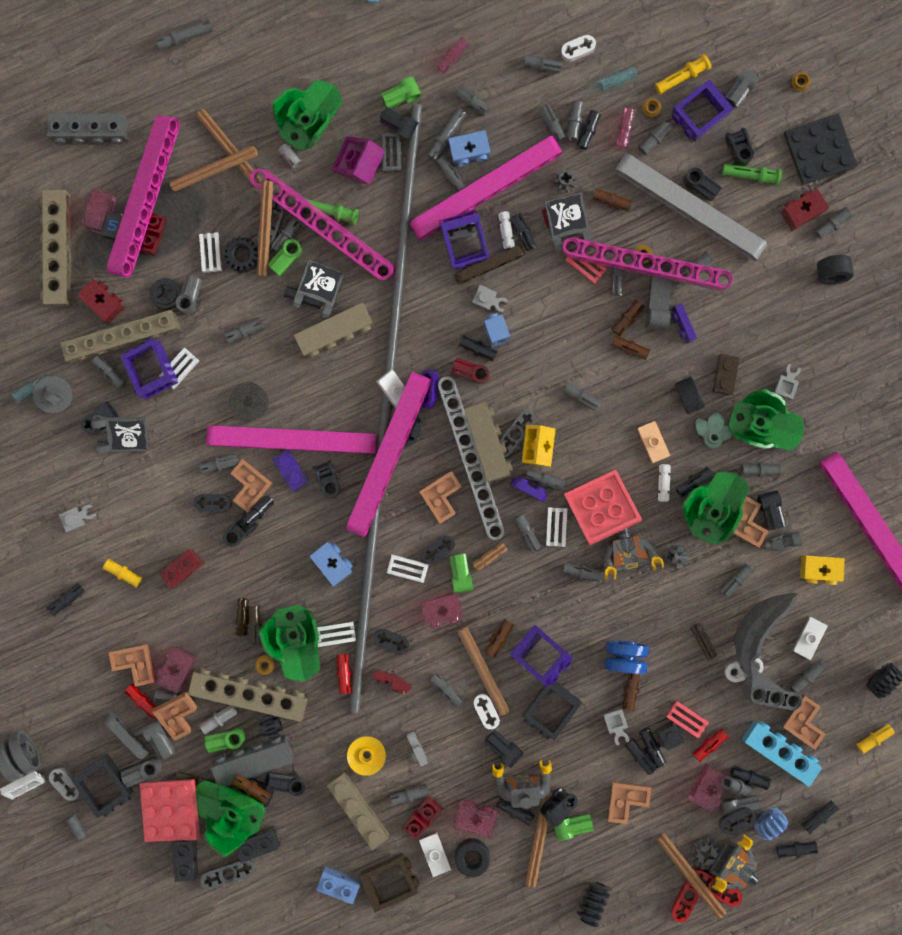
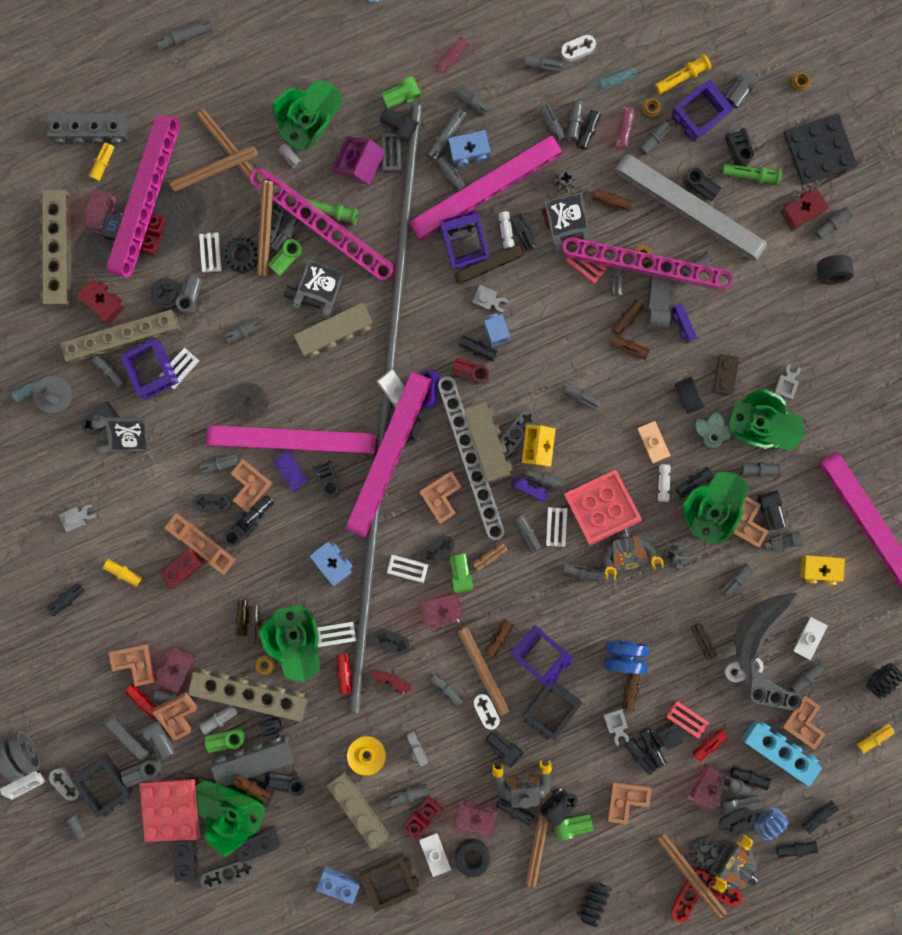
(101, 161): none -> yellow axle
(200, 543): none -> nougat slope

